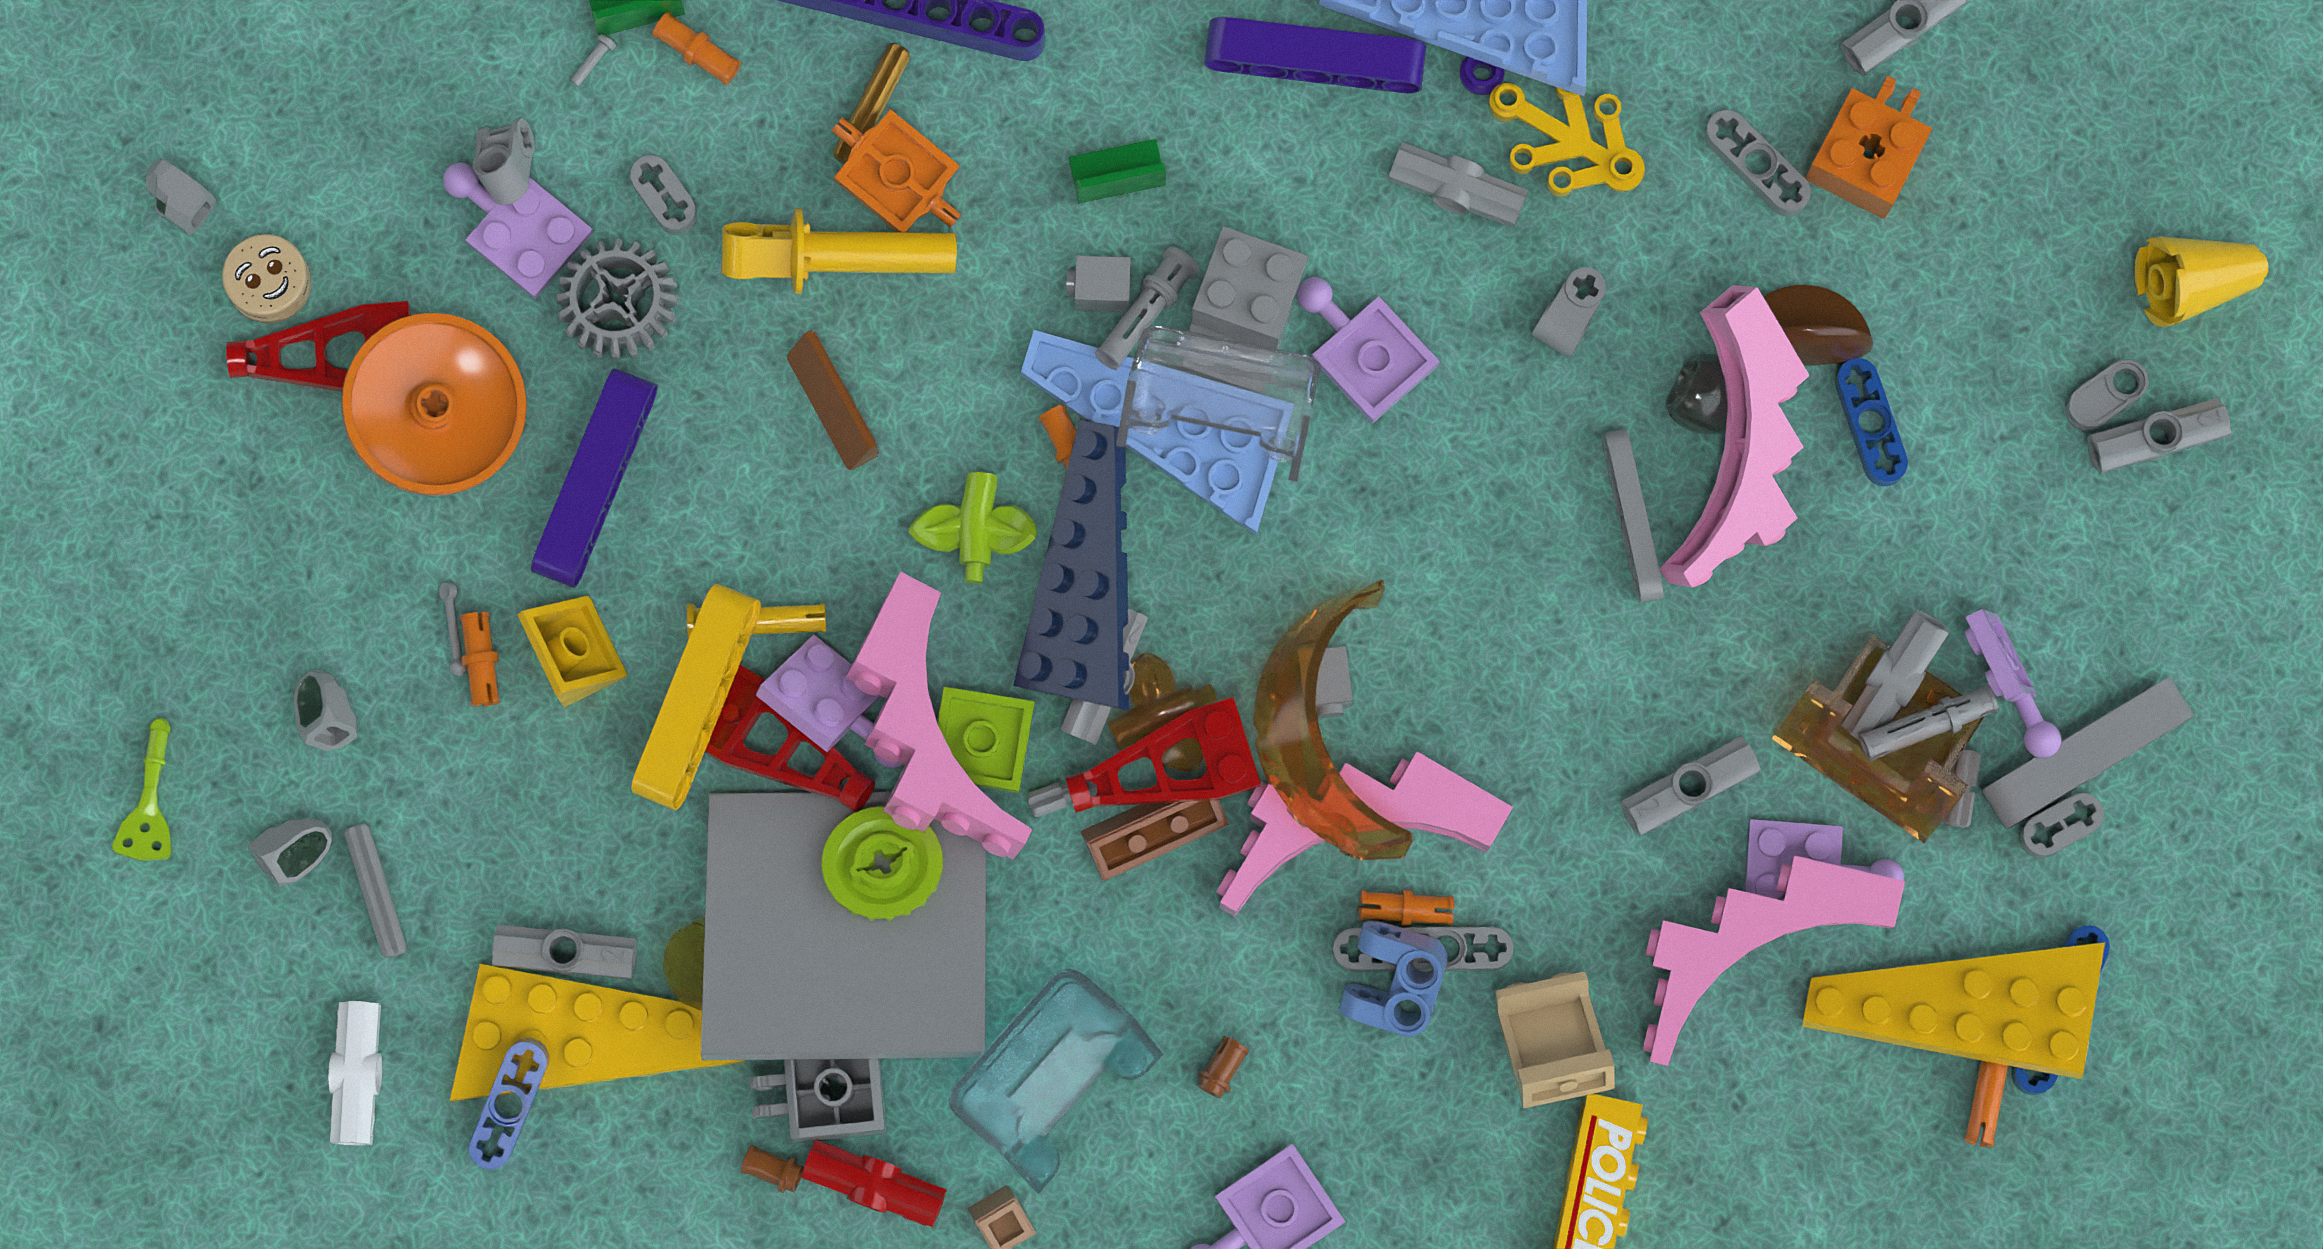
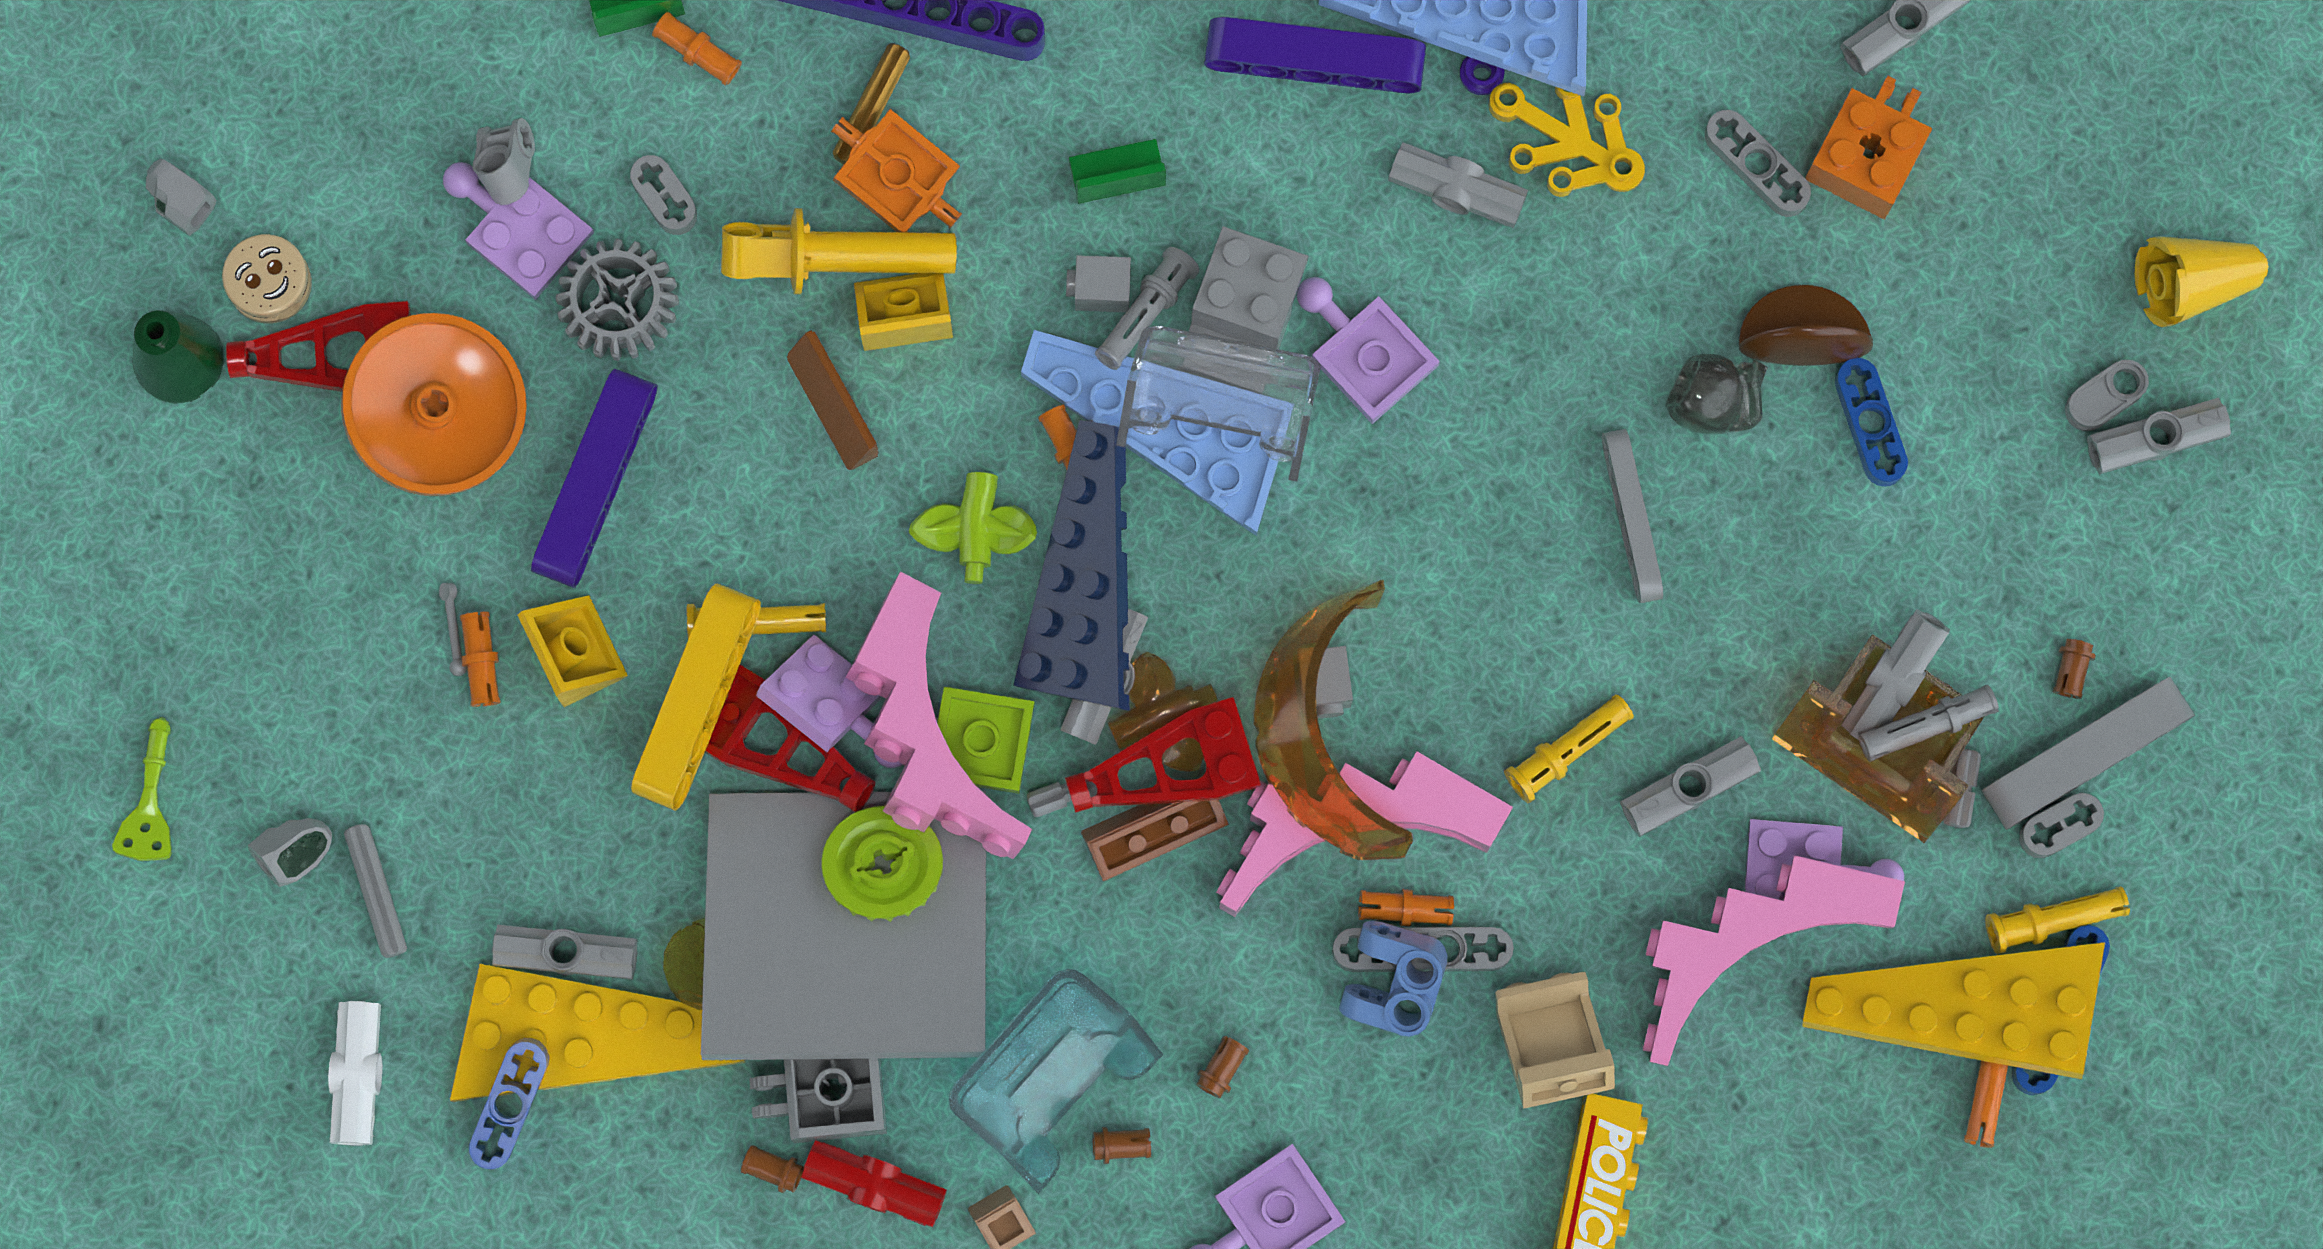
(176, 356): none -> dark green cone
(323, 712): light grey rock -> none
(605, 44): light grey piece -> none
(902, 310): none -> yellow slope
(1121, 1144): none -> dark orange pin
(1552, 759): none -> yellow pin
(1568, 316): light grey piece -> none
(1759, 440): bright pink arch -> none
(2011, 680): lavender plate -> none
(2037, 923): none -> yellow pin
(2073, 668): none -> dark orange pin

